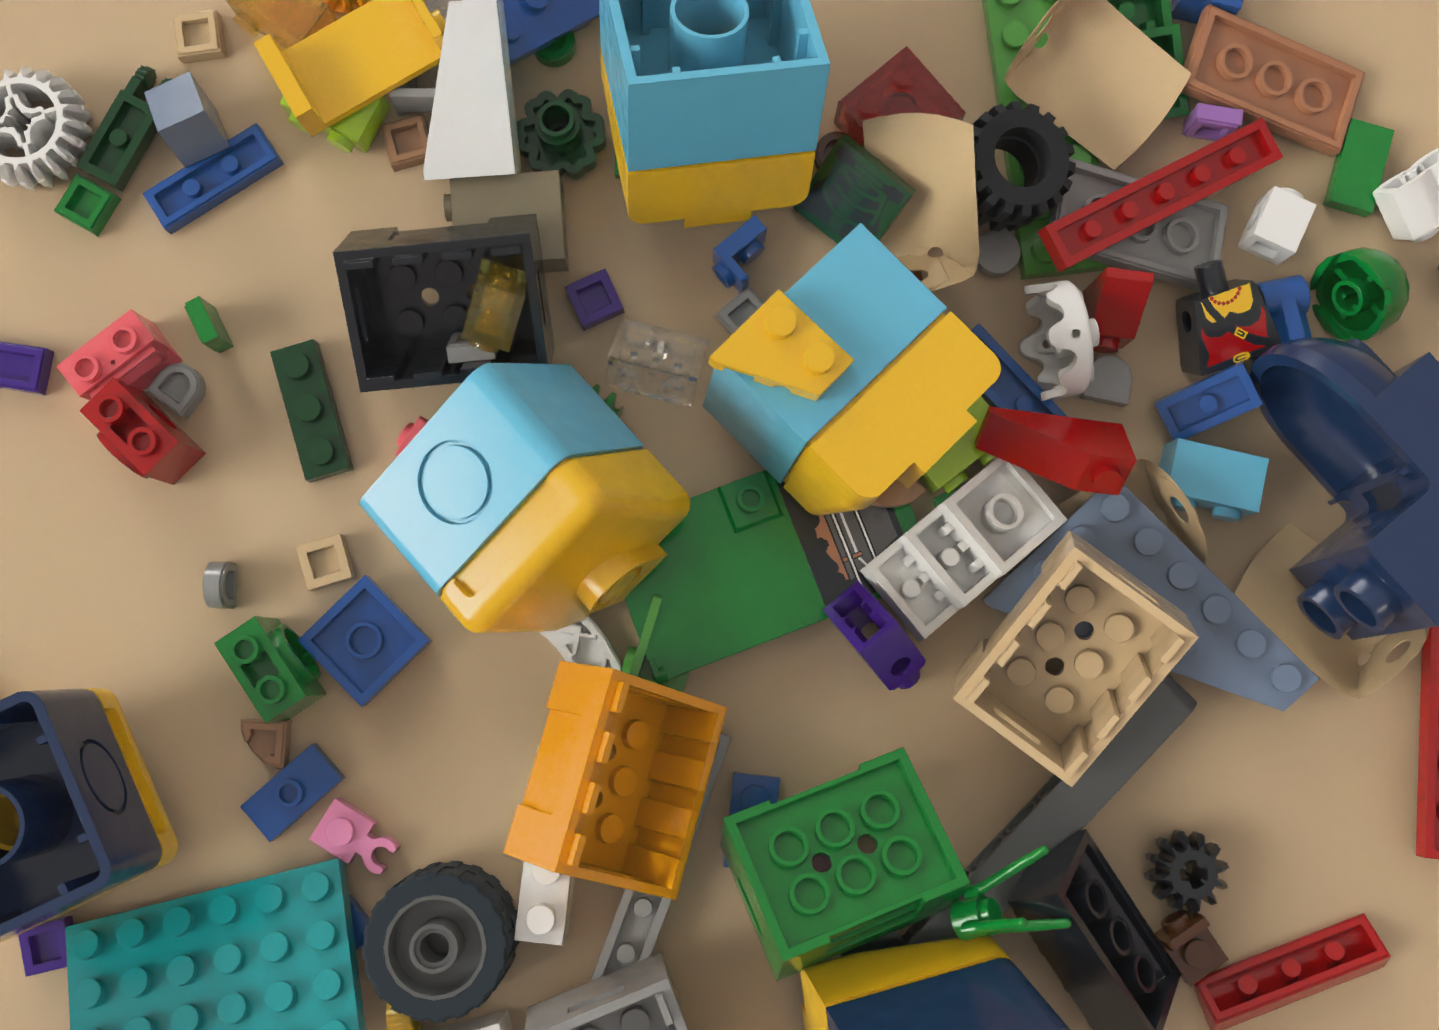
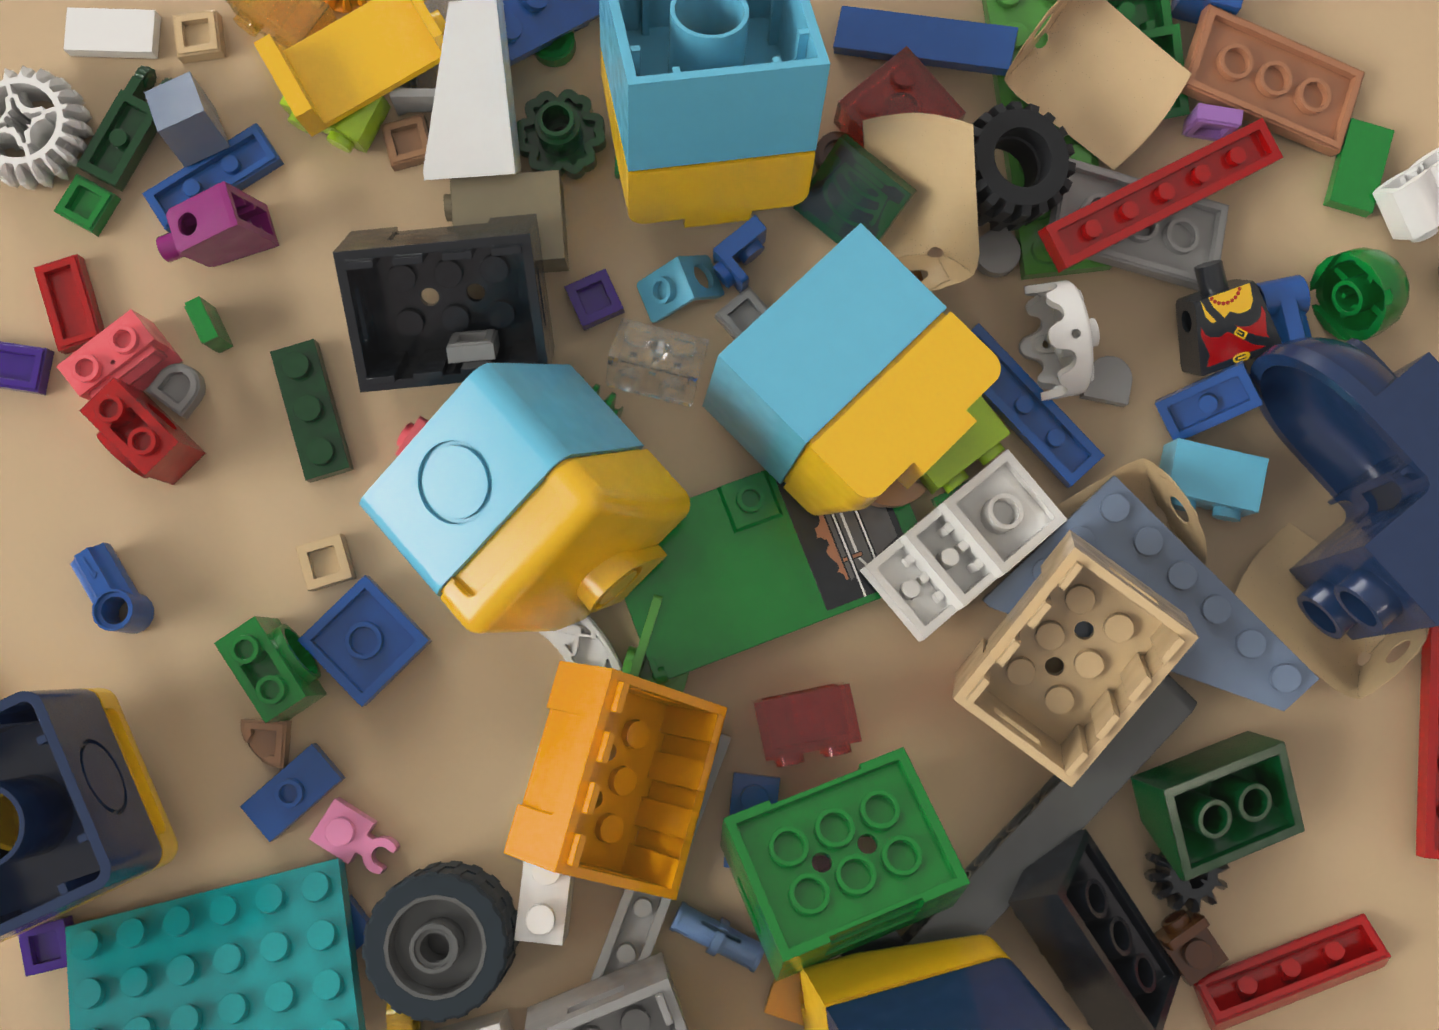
(69, 302): none -> red tile
(109, 589): none -> blue piece
(112, 33): none -> white tile
(217, 227): none -> magenta torso
(220, 585): light grey tile -> none
(494, 306): clear yellow brick -> none
(676, 286): none -> medium azure bracket
(717, 936): none -> medium blue pin
(784, 350): yellow wing -> none
(786, 999): none -> light orange tile
(807, 722): none -> clear red brick
(889, 650): dark purple torso -> none
(932, 40): none -> blue tile
(982, 916): green plant -> none
(1061, 448): red slope -> none
(1117, 304): red slope -> none
(1219, 803): none -> dark green slope
(1277, 225): white brick -> none

